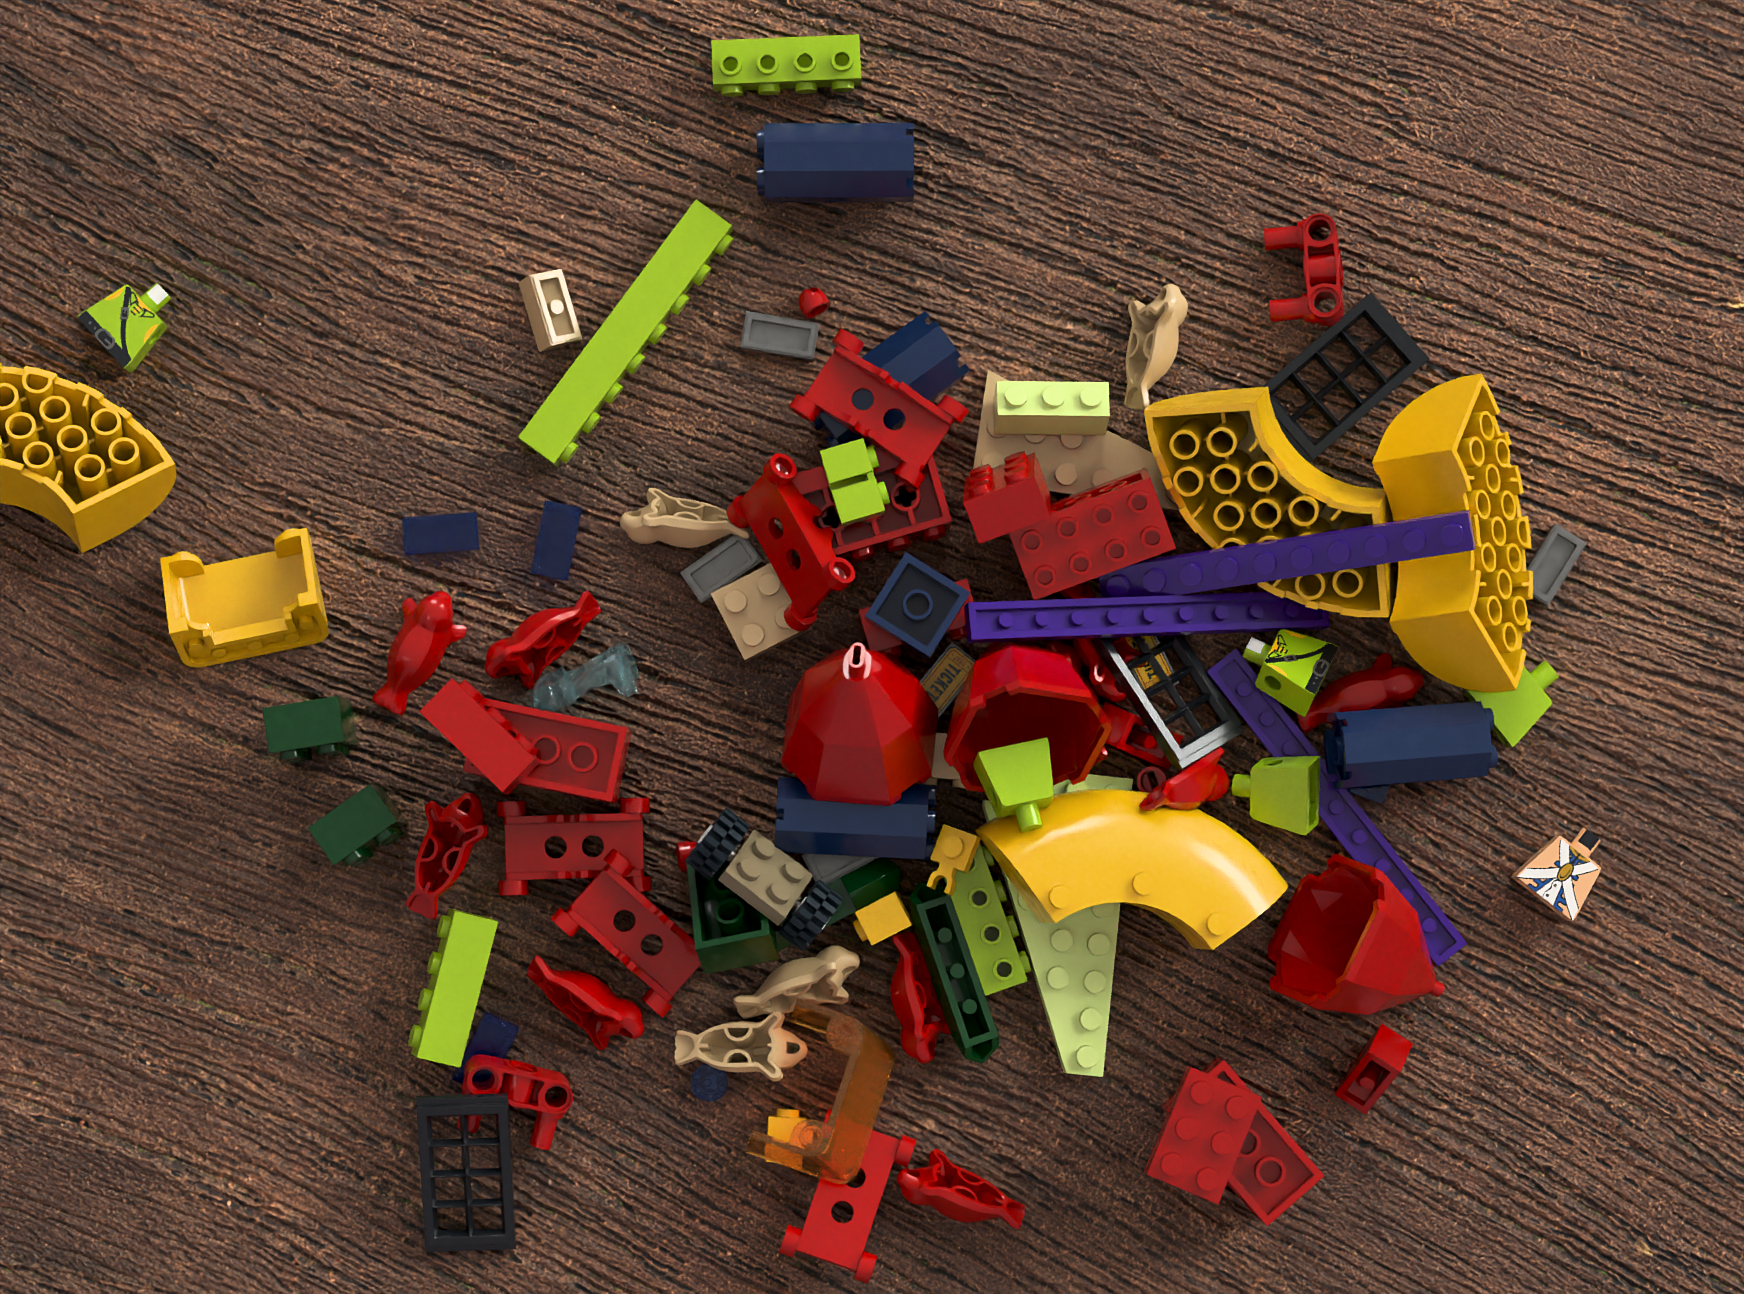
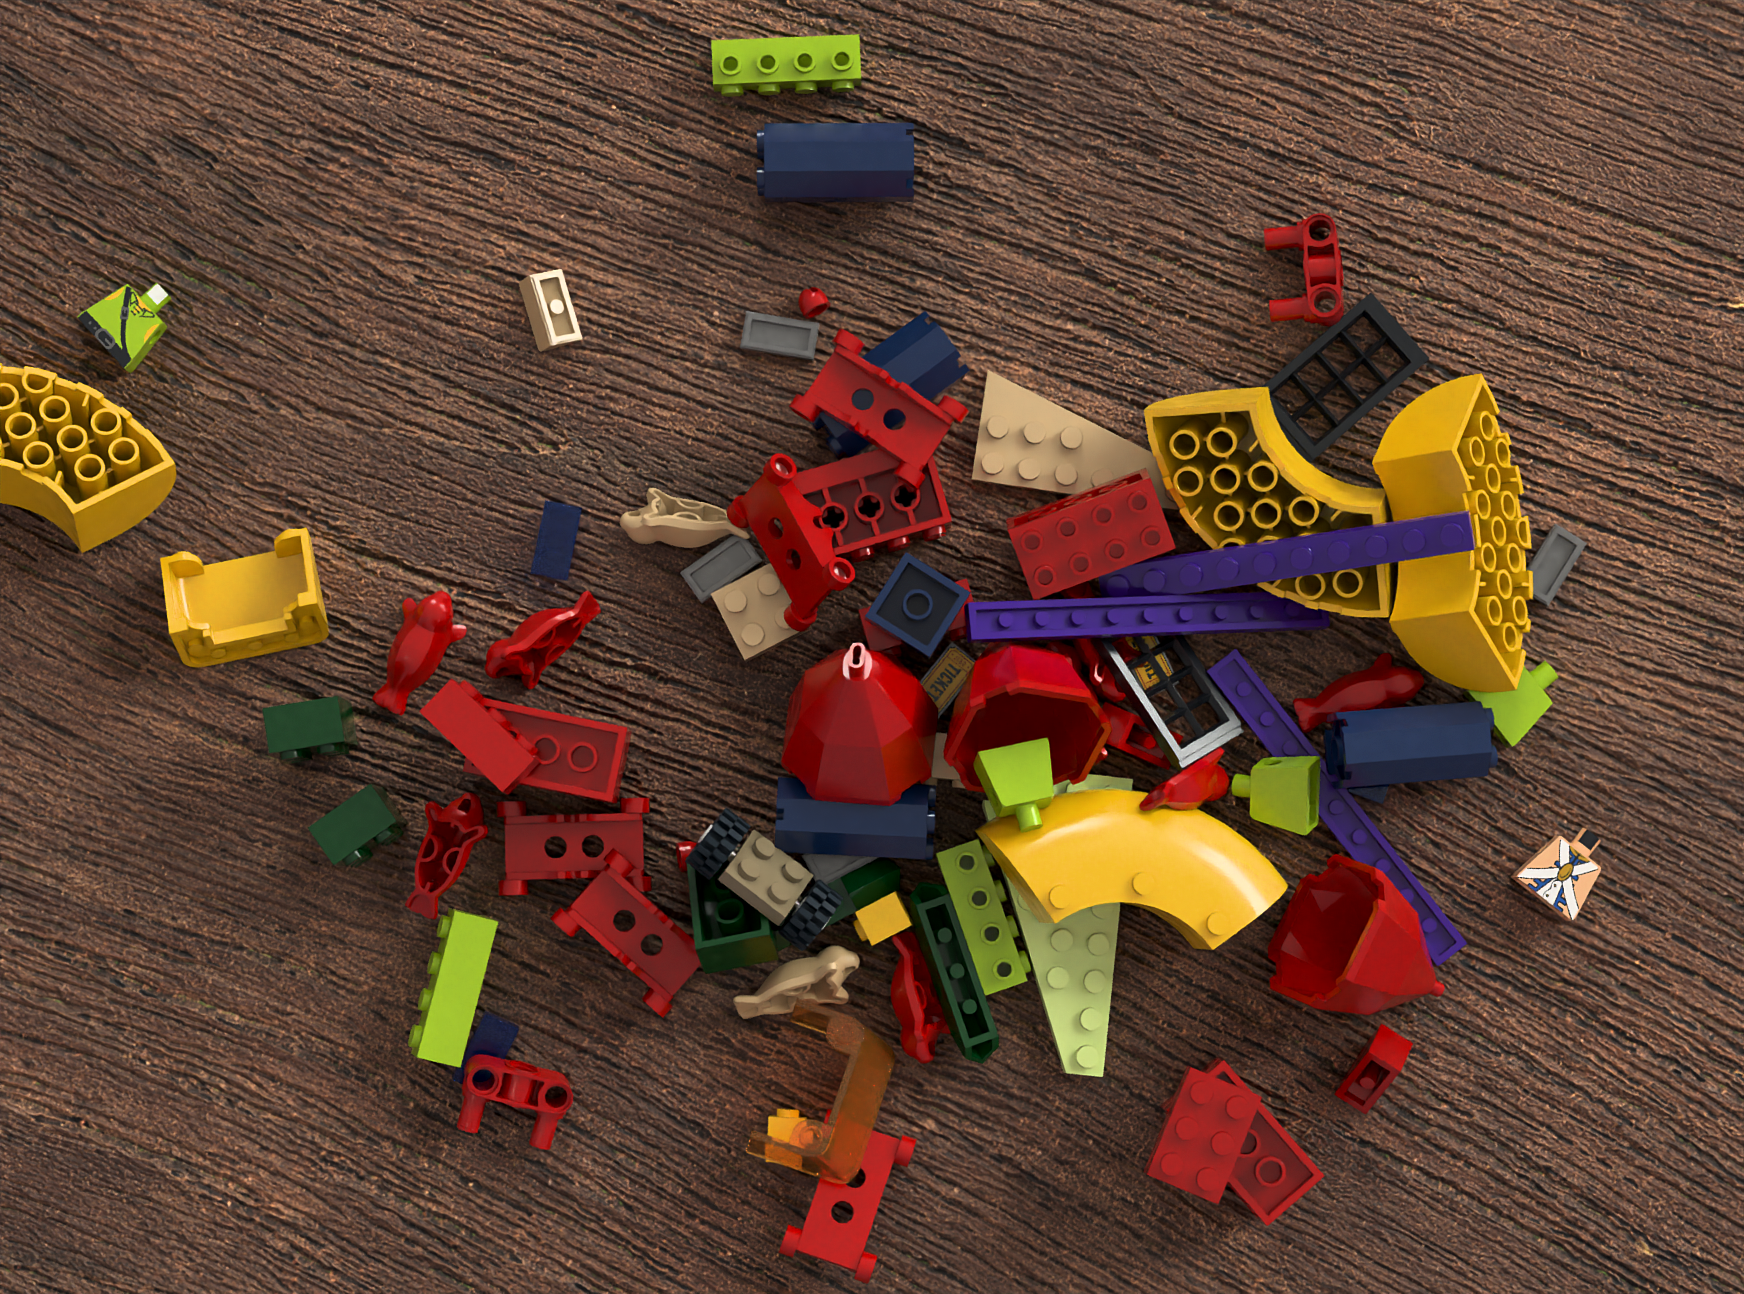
(441, 533): clear blue plate -> none
(464, 1106): black piece -> none
(563, 687): clear light blue piece -> none
(588, 1003): red animal -> none
(626, 334): lime brick -> none
(709, 1083): clear blue tile -> none
(743, 1047): tan animal -> none
(853, 481): lime piece -> none
(953, 852): yellow plate -> none
(958, 1192): red animal -> none
(1006, 496): red brick -> none
(1051, 407): yellowish green brick -> none
(1144, 781): red hinge -> none
(1152, 343): tan animal -> none
(1291, 667): lime torso -> none

